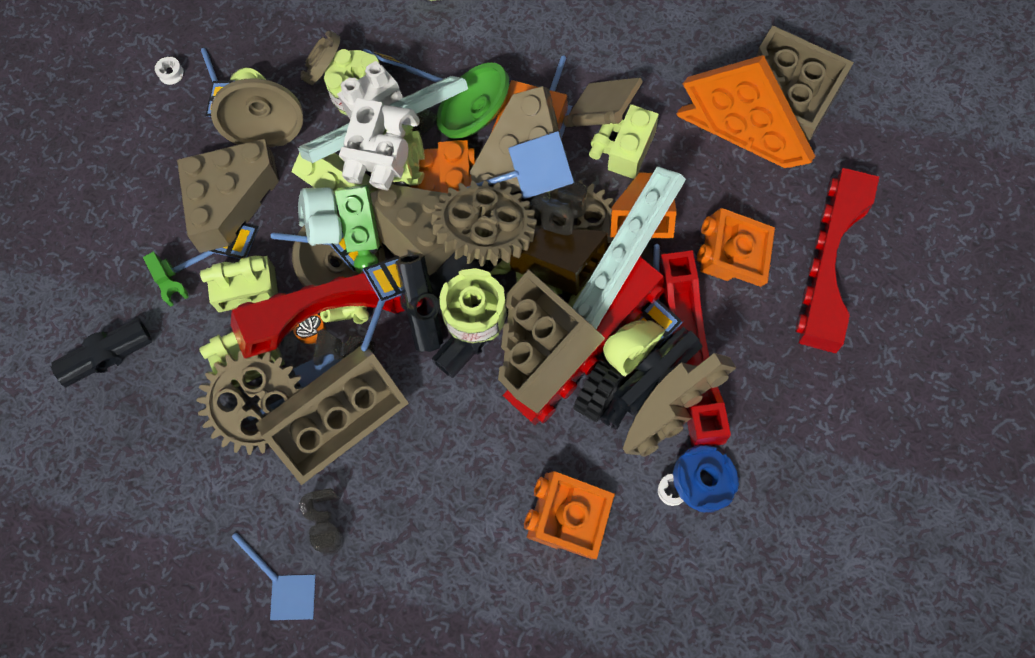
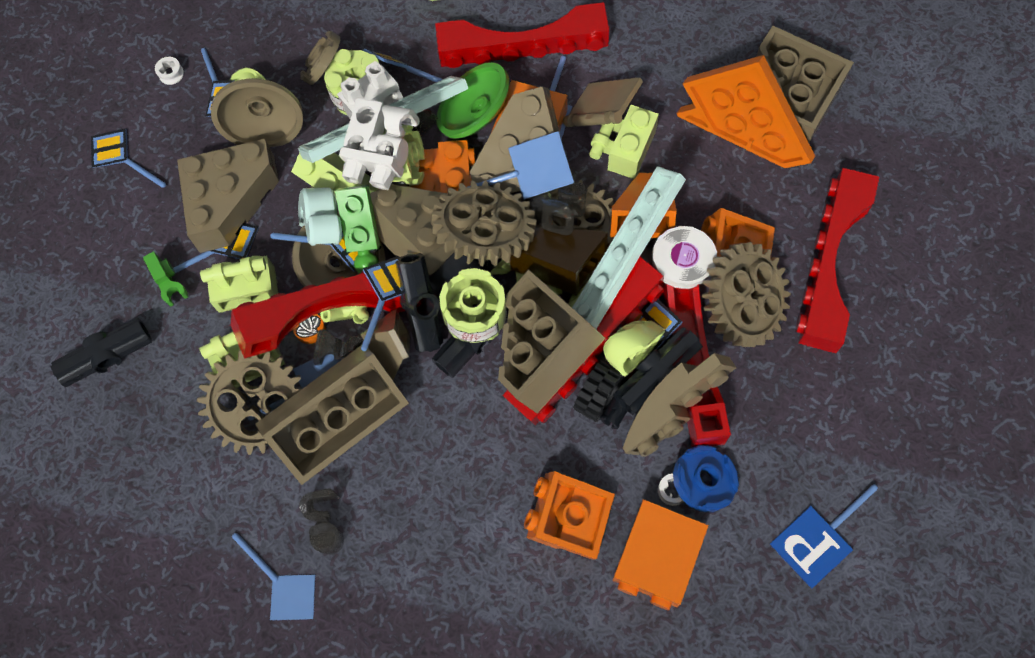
(113, 149): none -> piece
(390, 342): none -> dark tan slope
(577, 30): none -> red arch
(660, 555): none -> orange brick
(683, 256): none -> white tile
(746, 294): none -> dark tan gear
(814, 545): none -> blue piece

